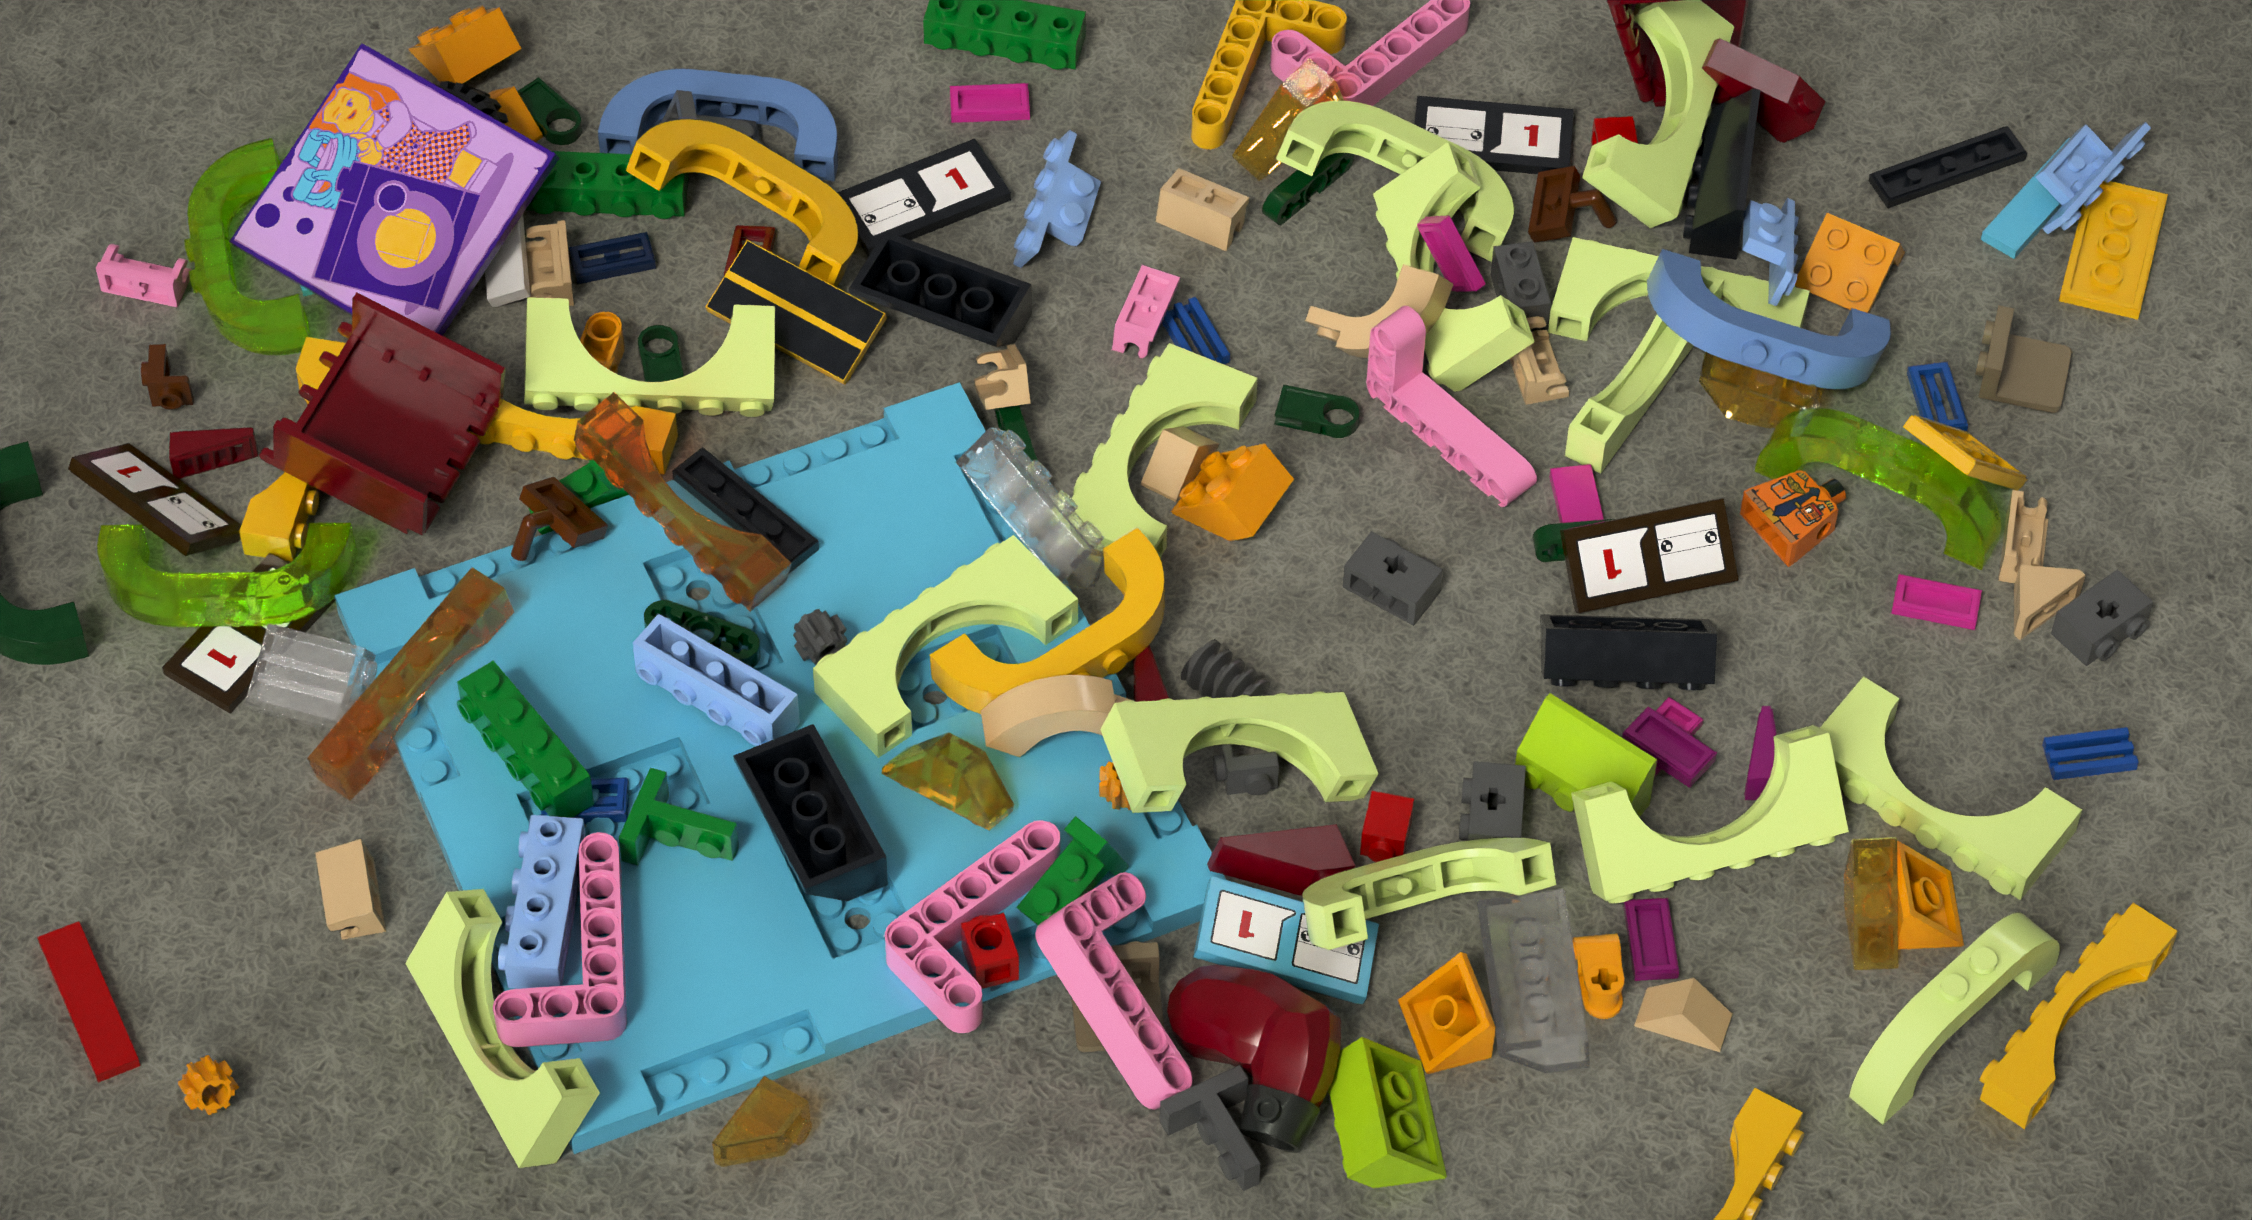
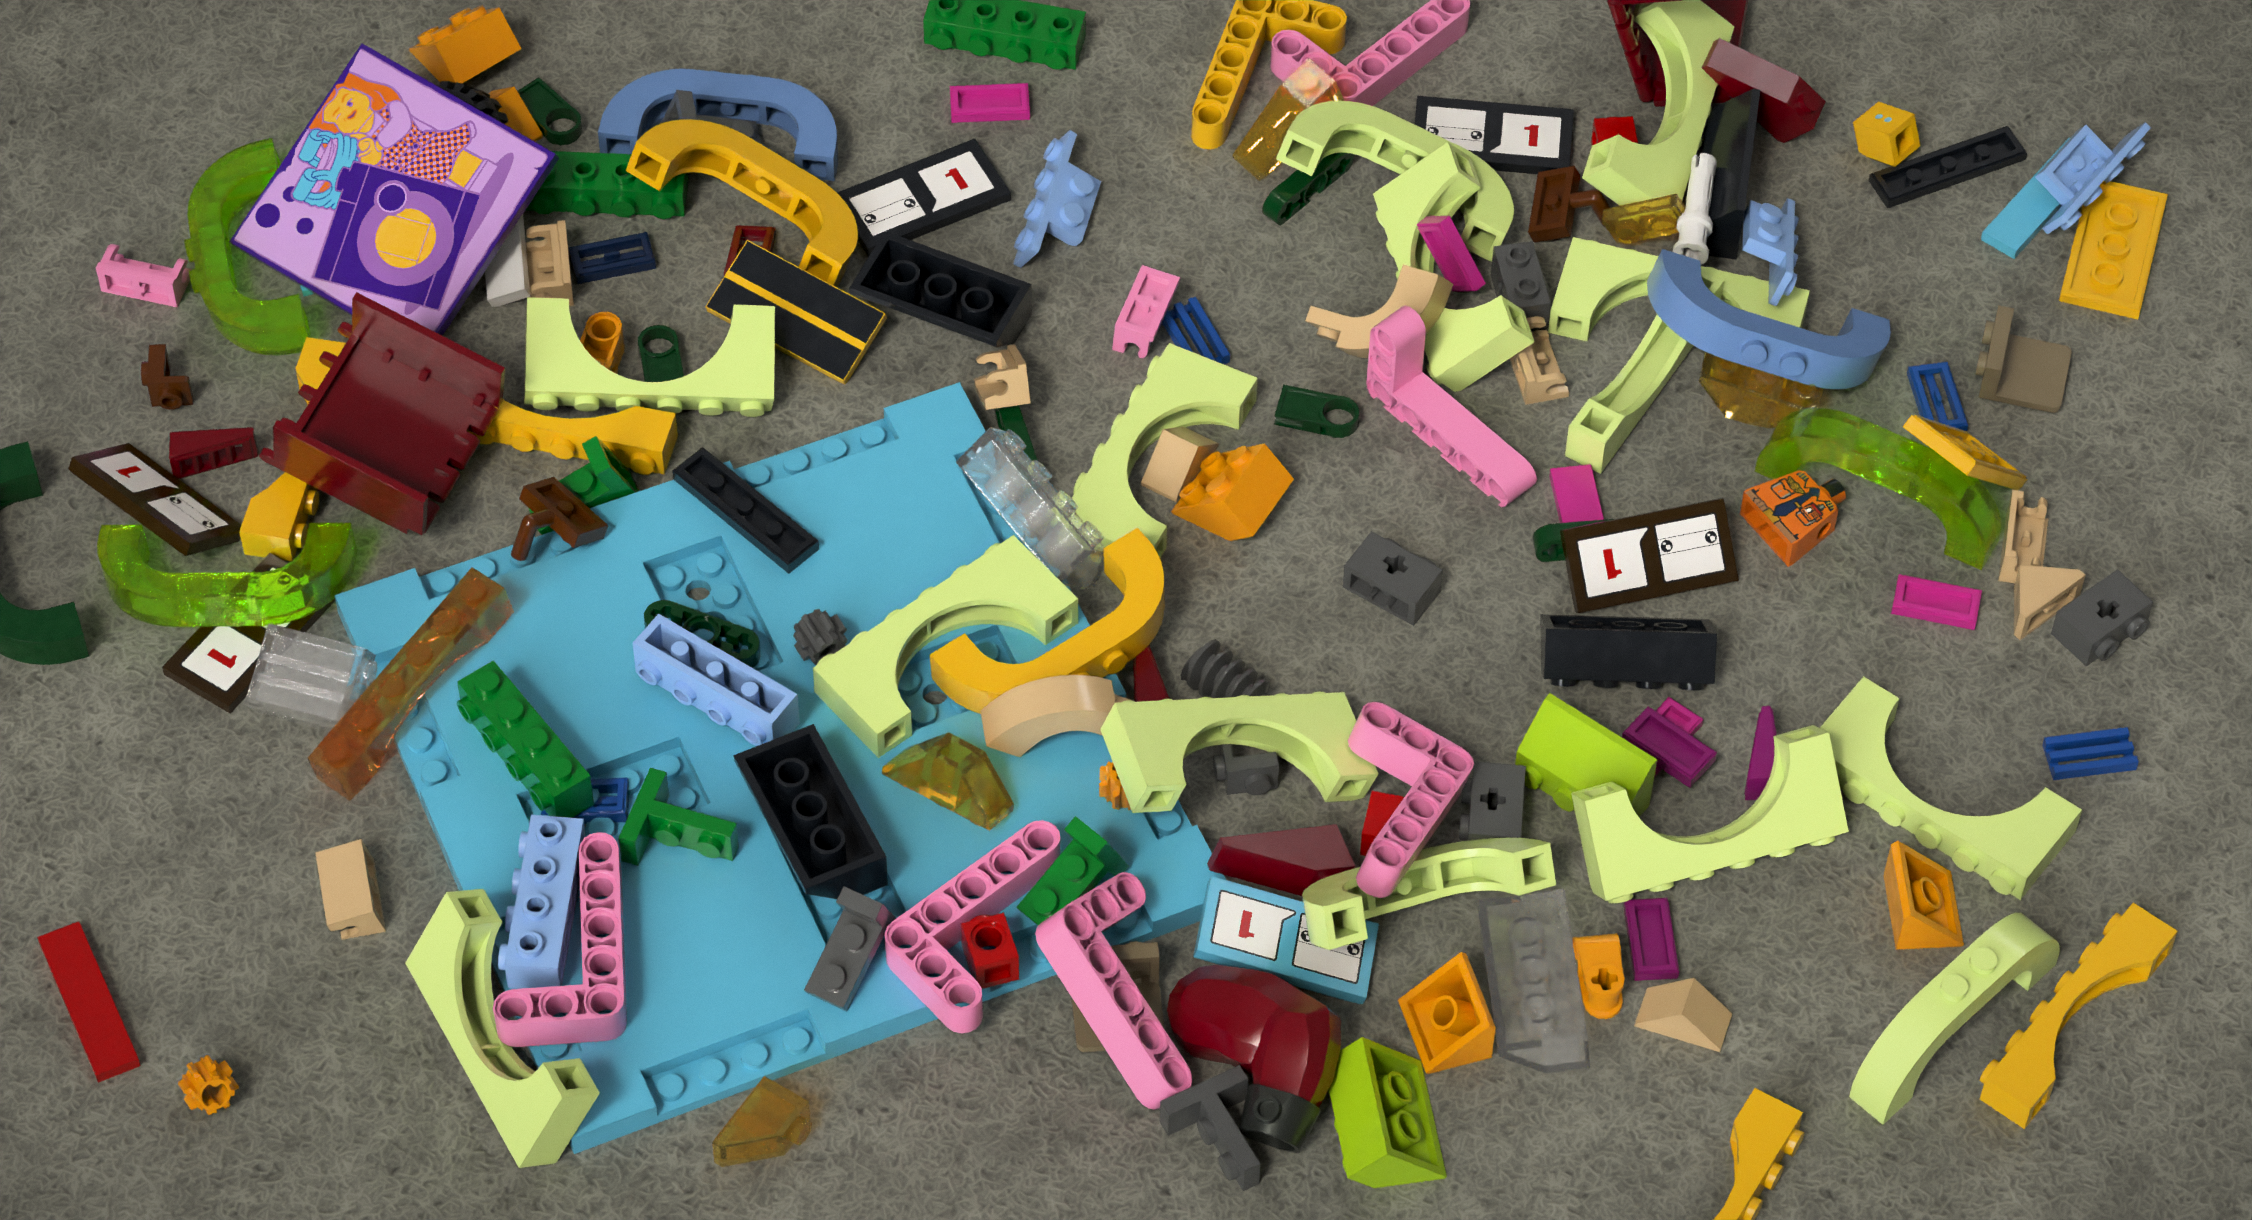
(738, 559): clear orange arch -> none
(849, 949): none -> dark grey bracket
(1201, 209): tan hinge -> none
(1428, 764): none -> bright pink beam
(1643, 219): none -> clear yellow plate
(1695, 222): none -> white pin
(1848, 264): light orange bracket -> none
(1872, 903): clear yellow slope -> none
(1886, 134): none -> yellow brick

